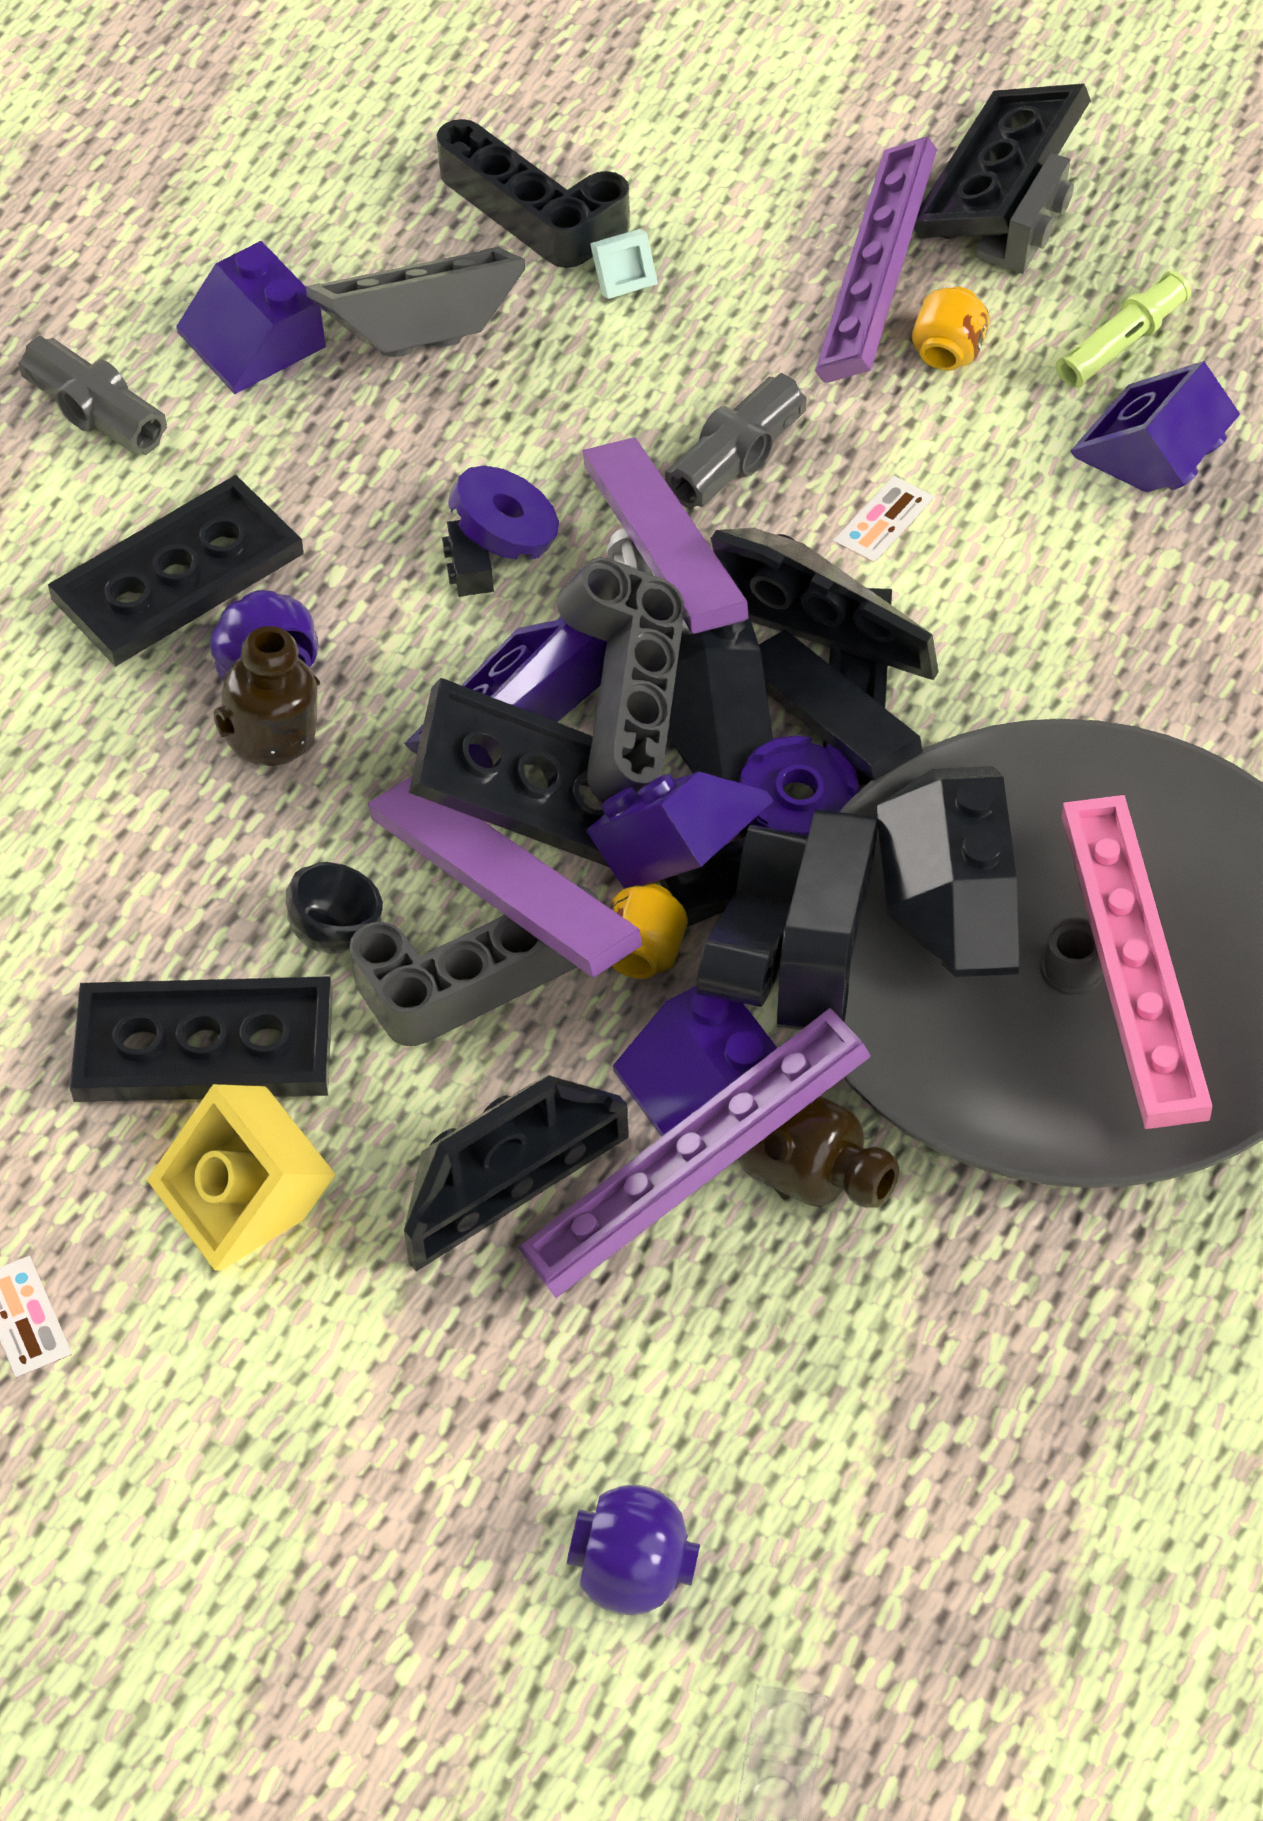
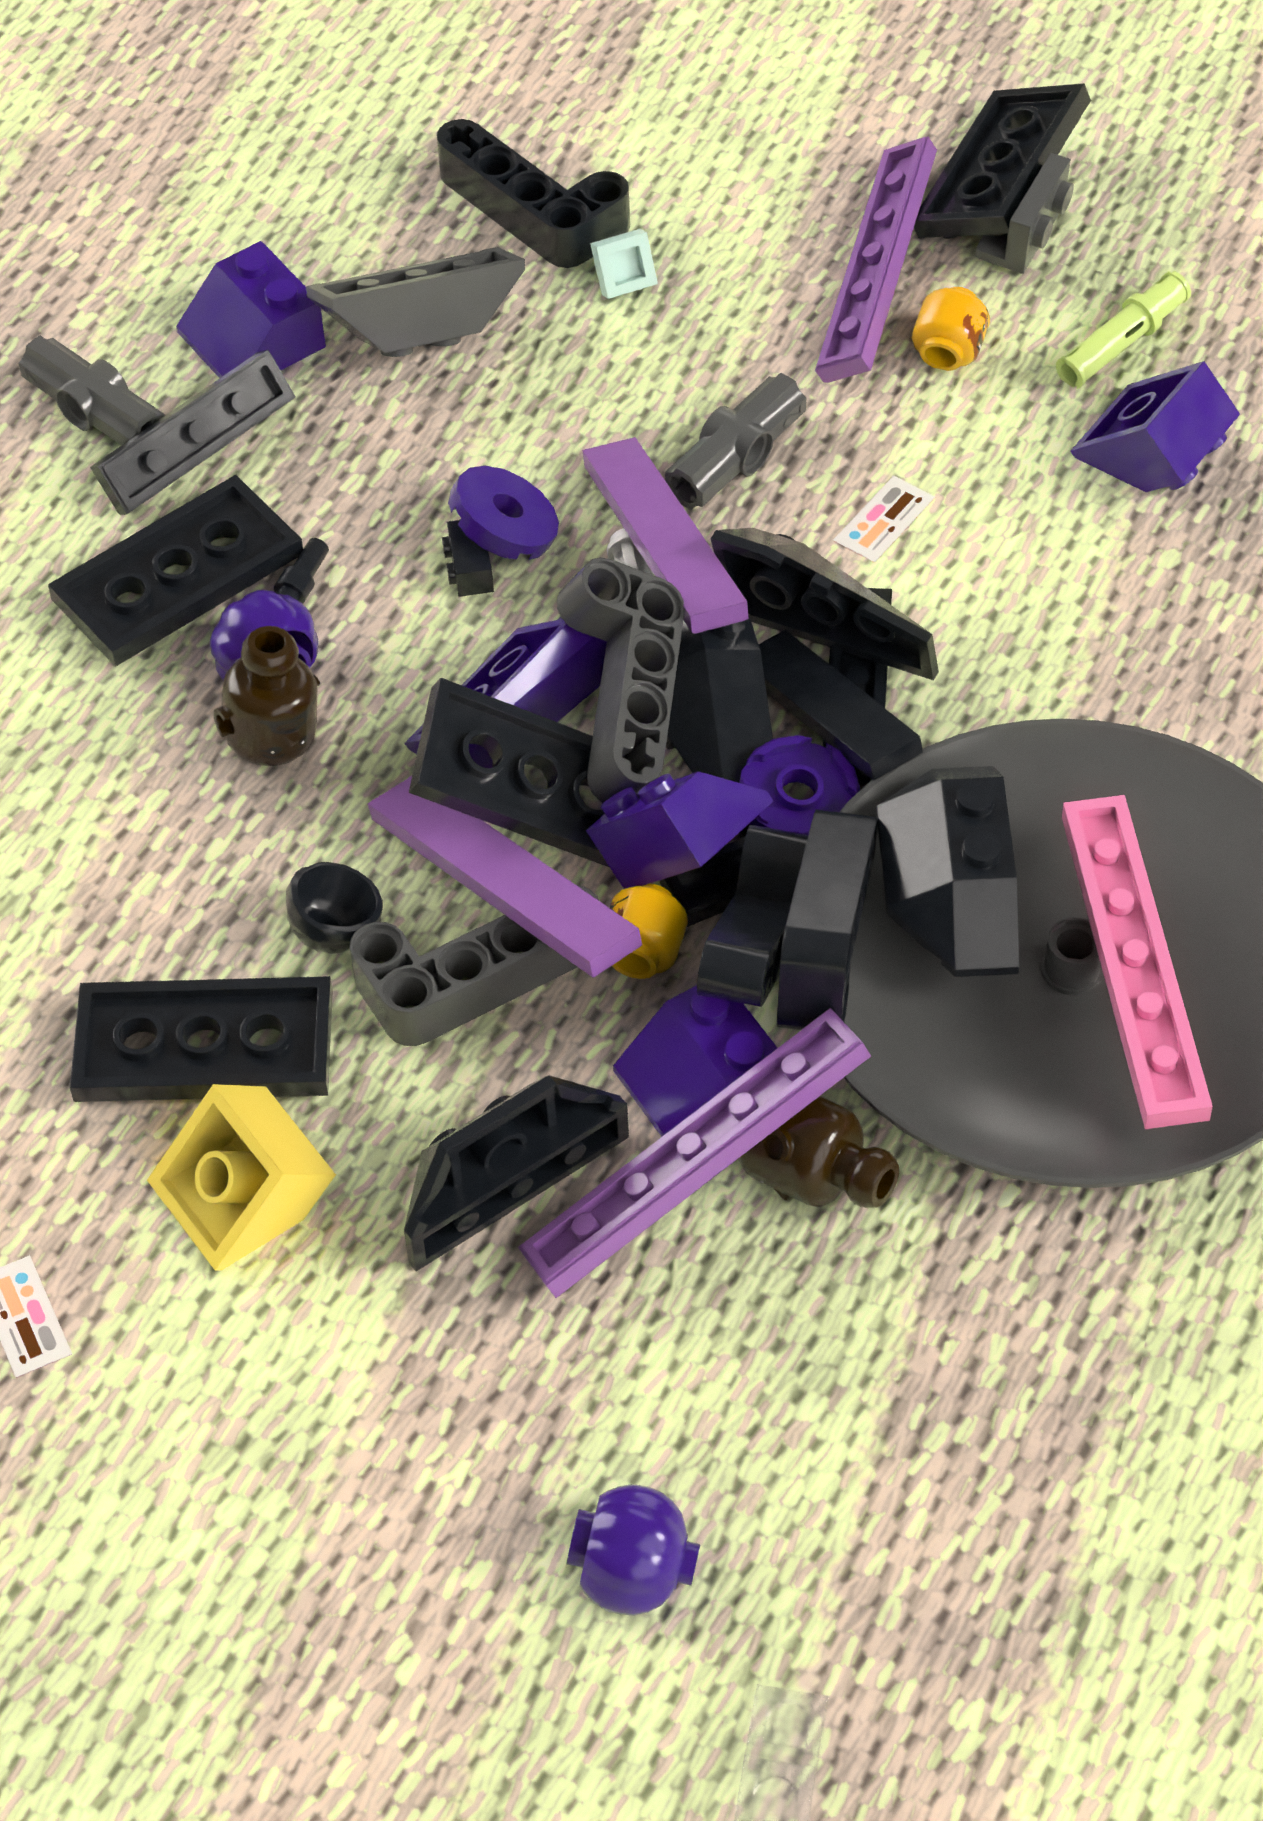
(192, 432): none -> tile
(298, 579): none -> black bar

